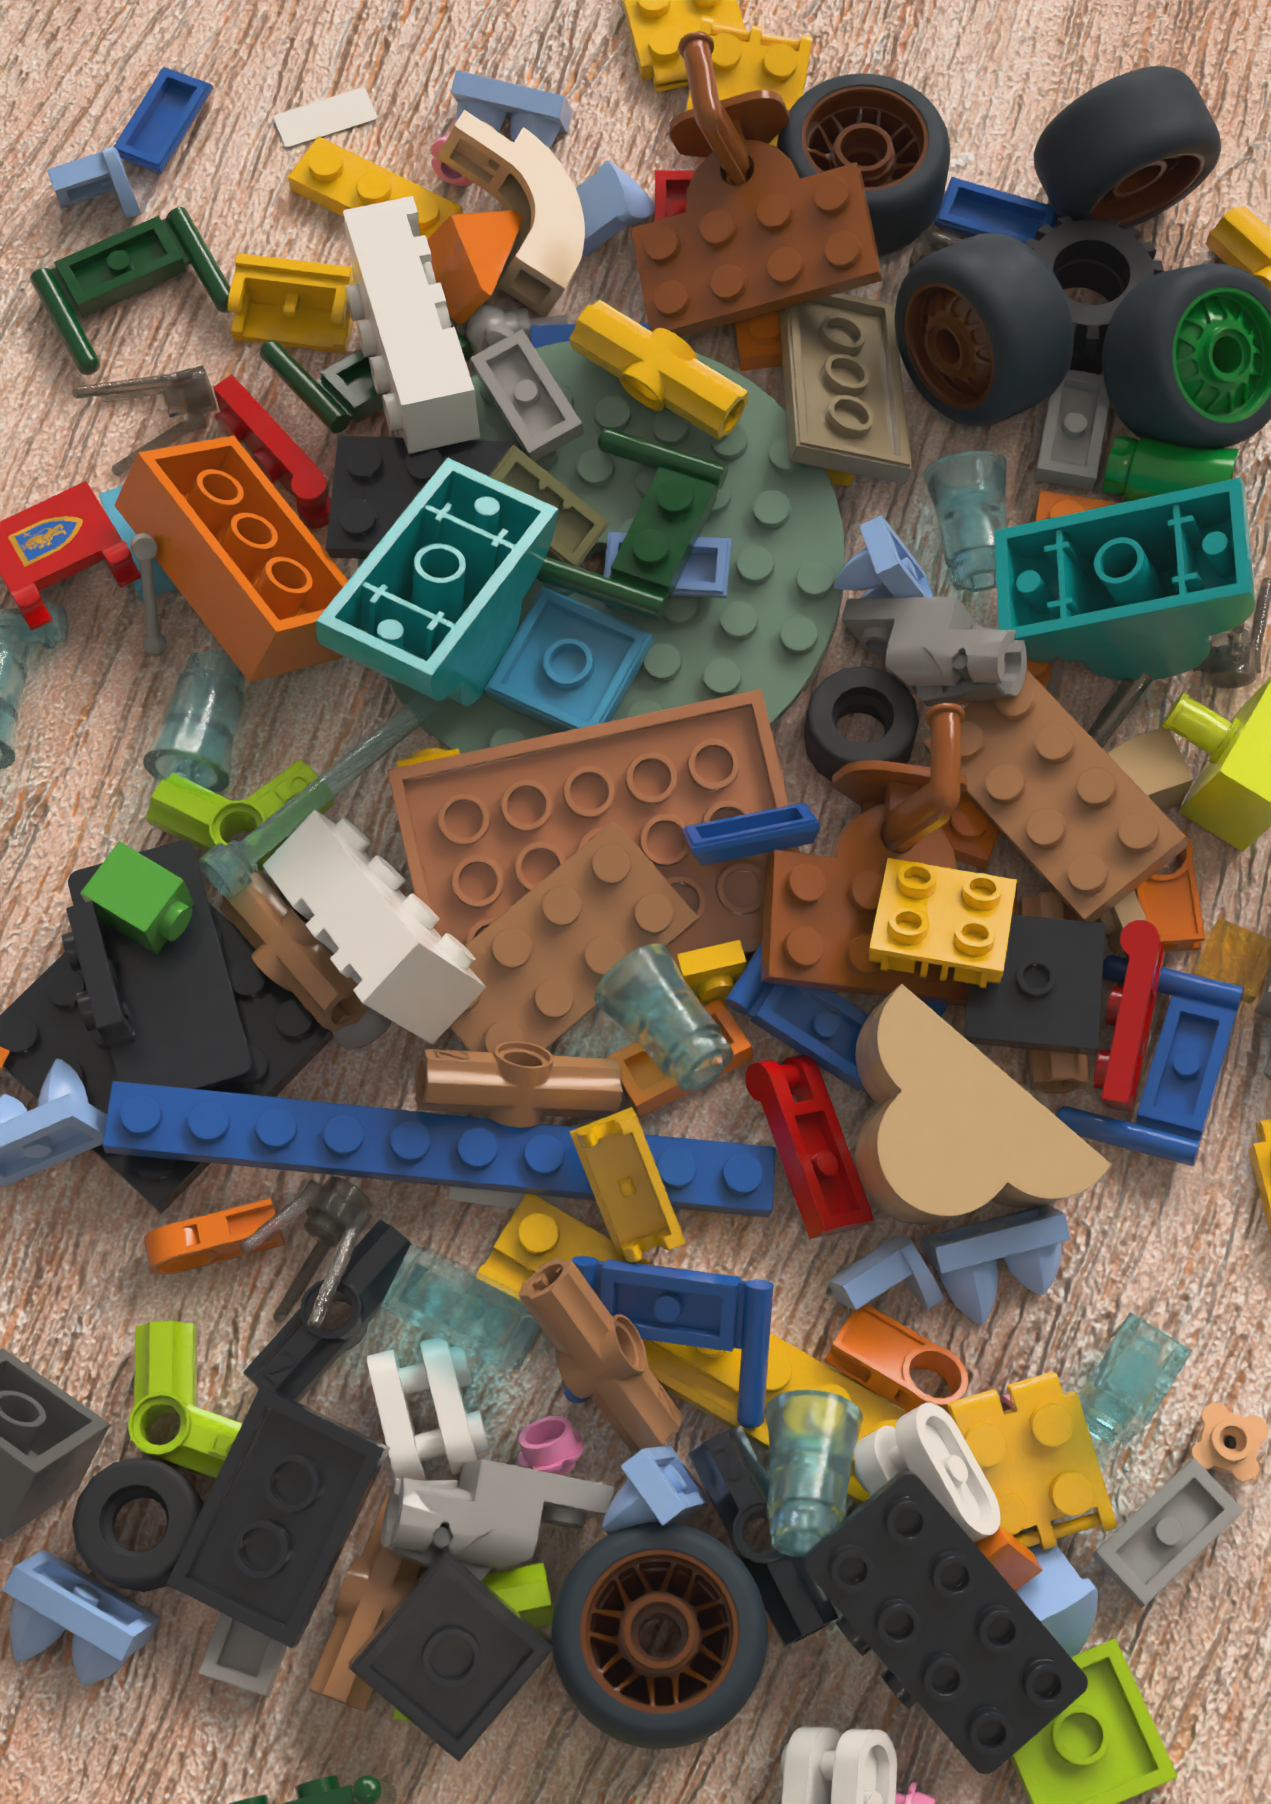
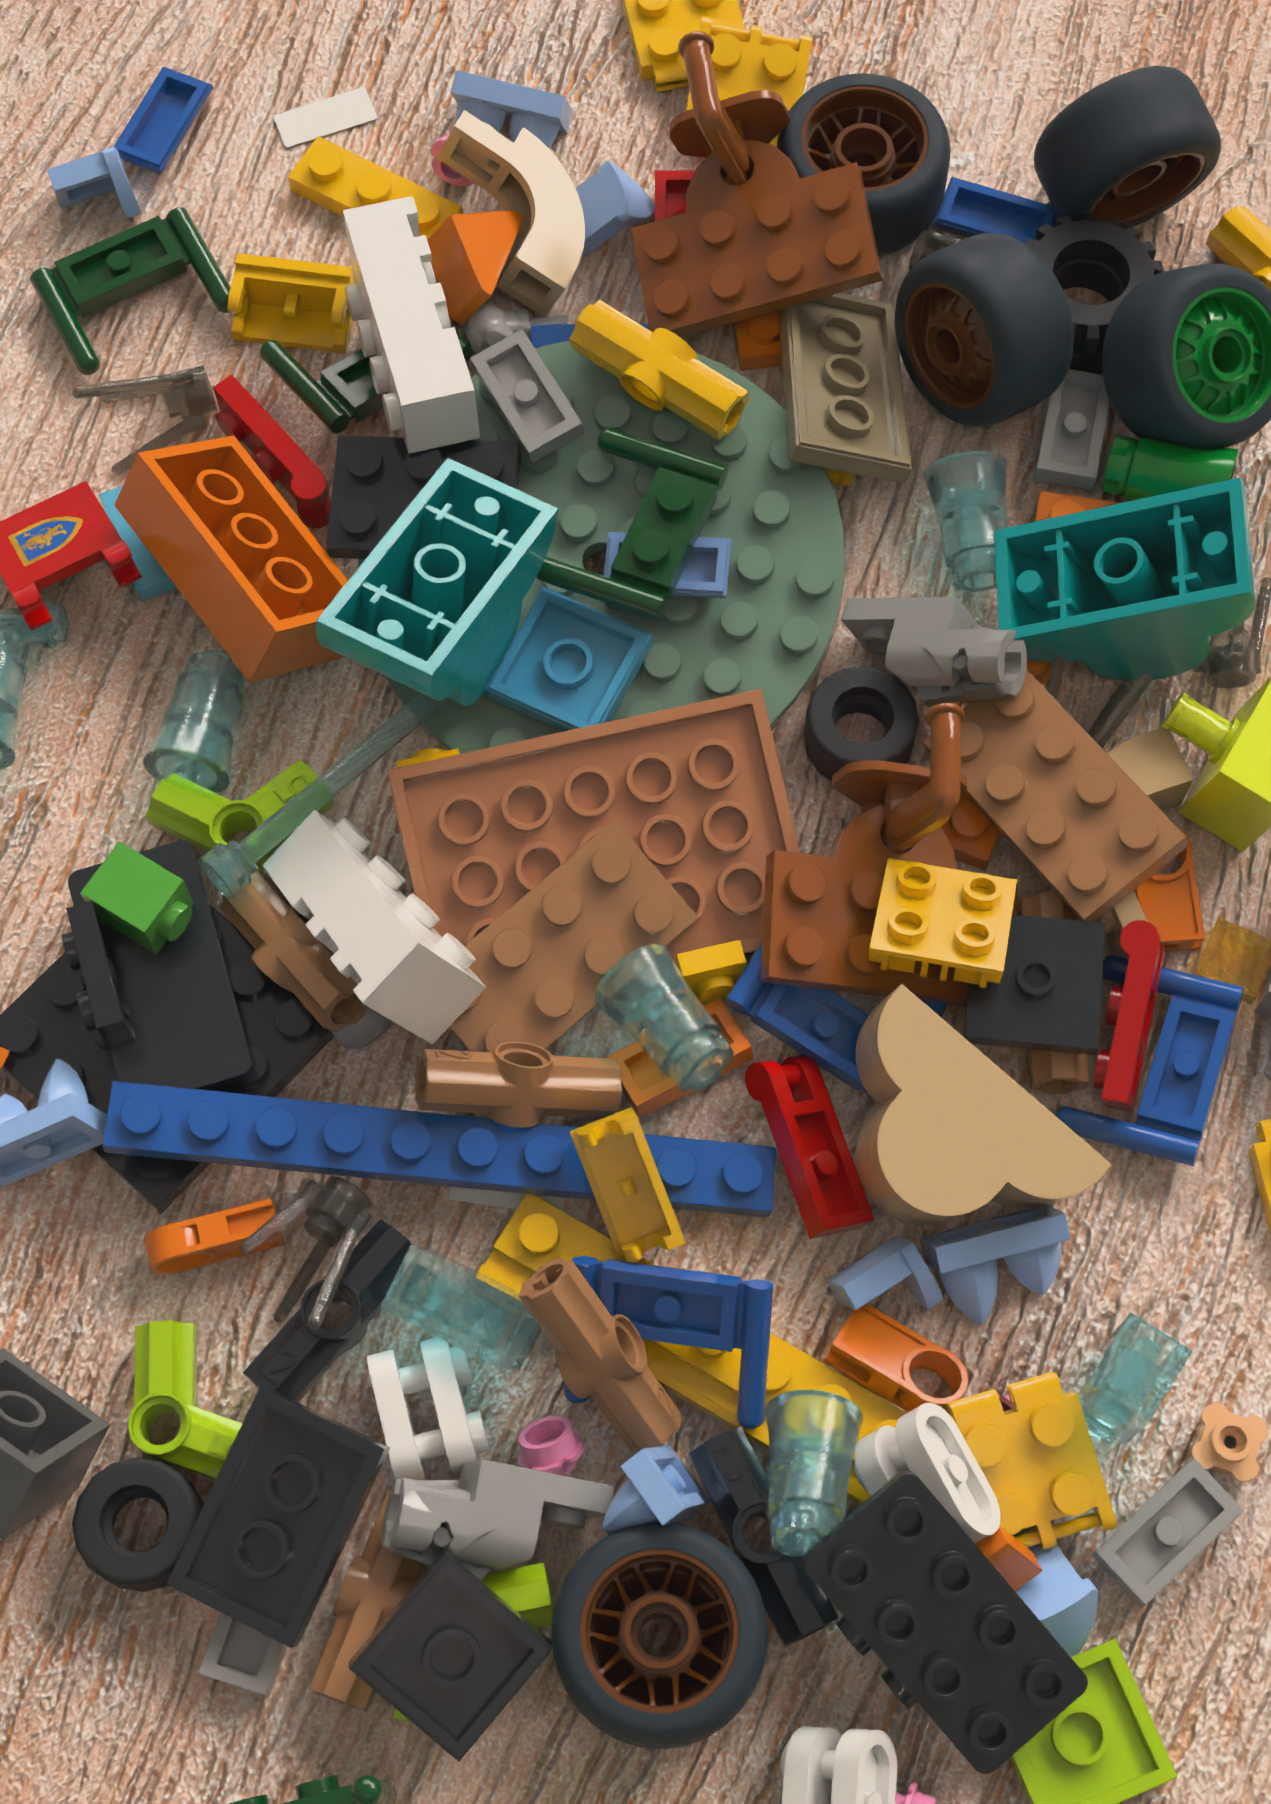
(61, 1597): light blue tile -> none
(145, 549): light grey hinge -> none
(577, 523): olive plate -> none
(752, 834): blue tile -> none
(884, 566): light blue tile -> none

